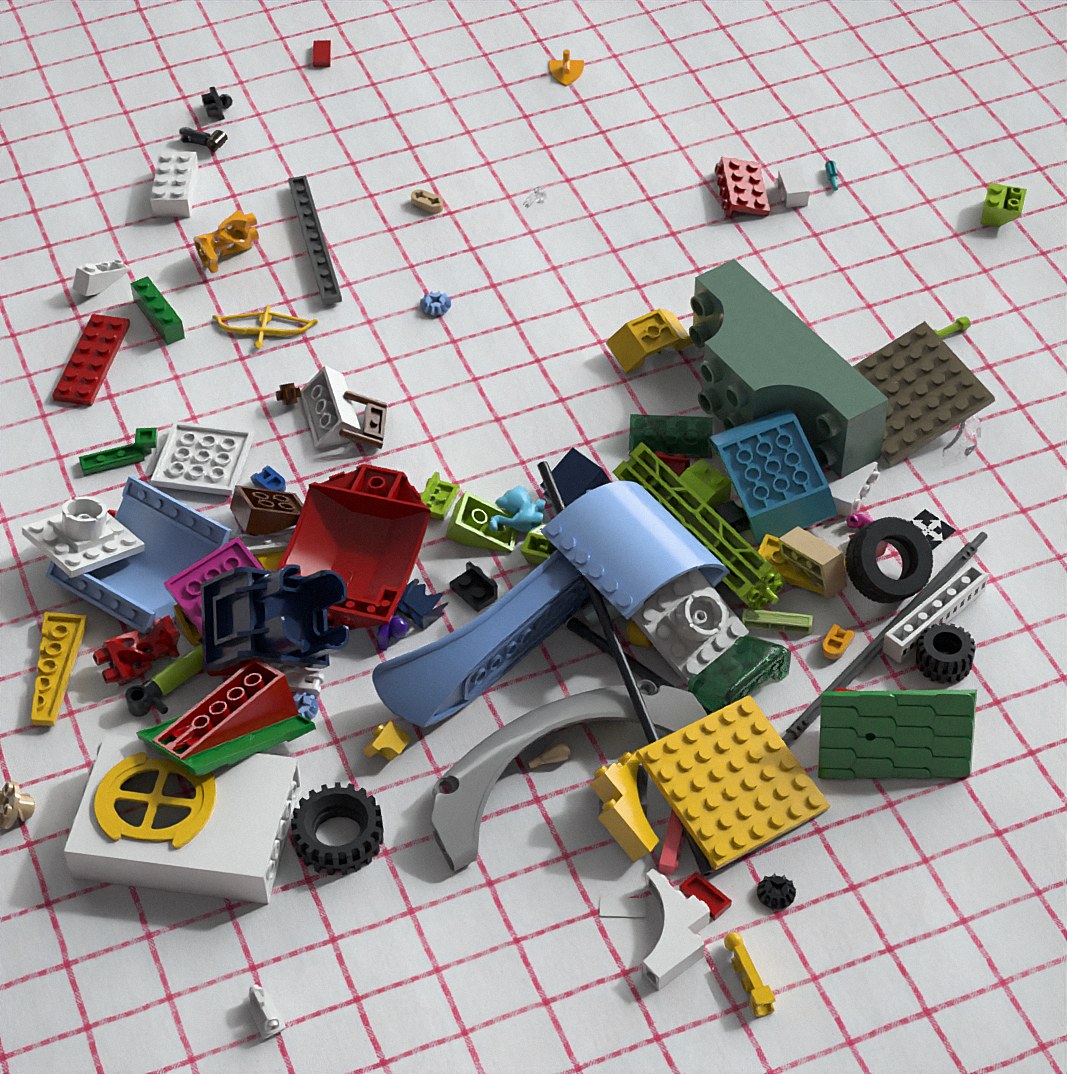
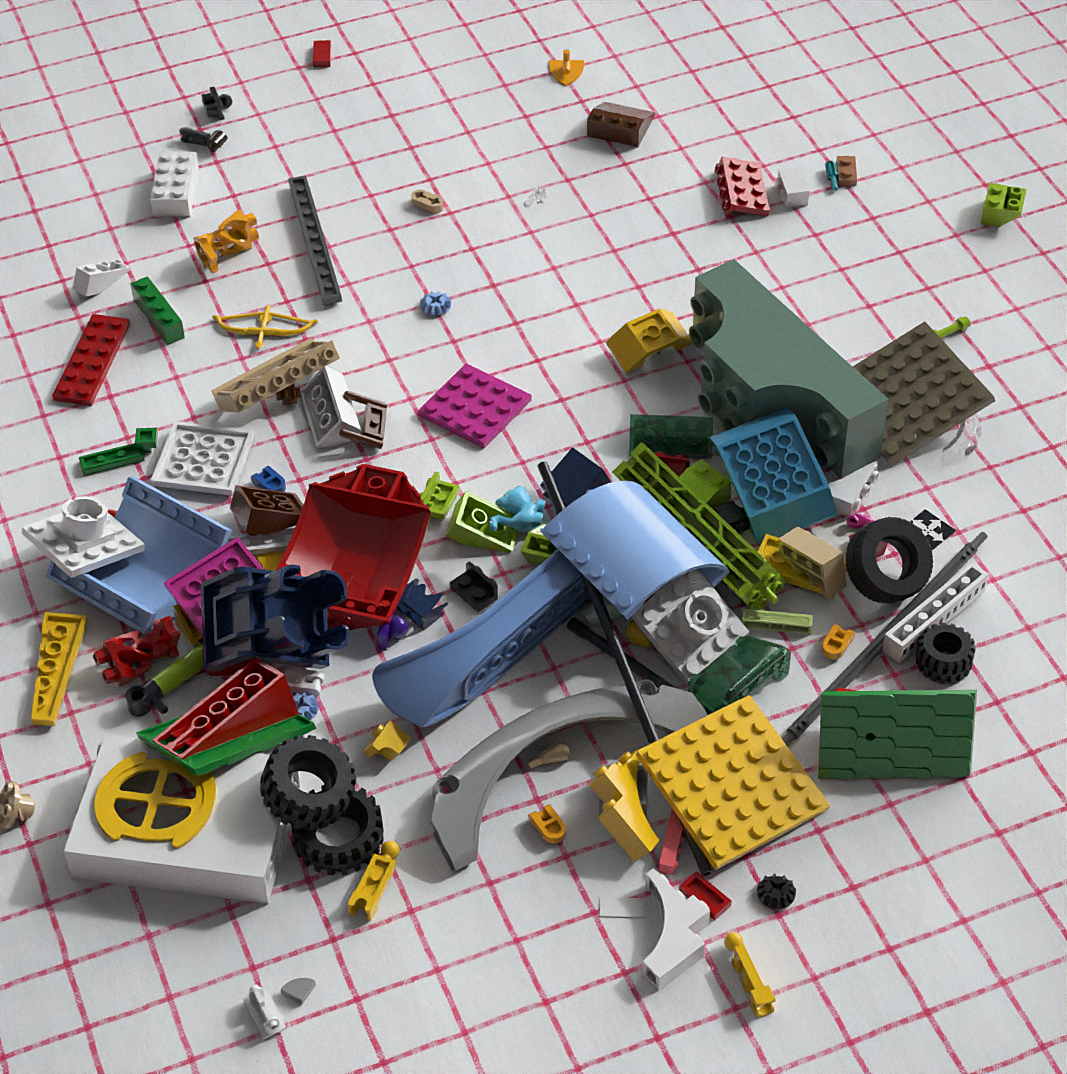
(274, 375): none -> tan window
(296, 805): none -> black tyre
(298, 989): none -> light grey tile
(374, 881): none -> yellow plate
(475, 405): none -> dark pink plate
(553, 829): none -> light orange plate
(619, 123): none -> reddish brown slope
(846, 170): none -> nougat plate

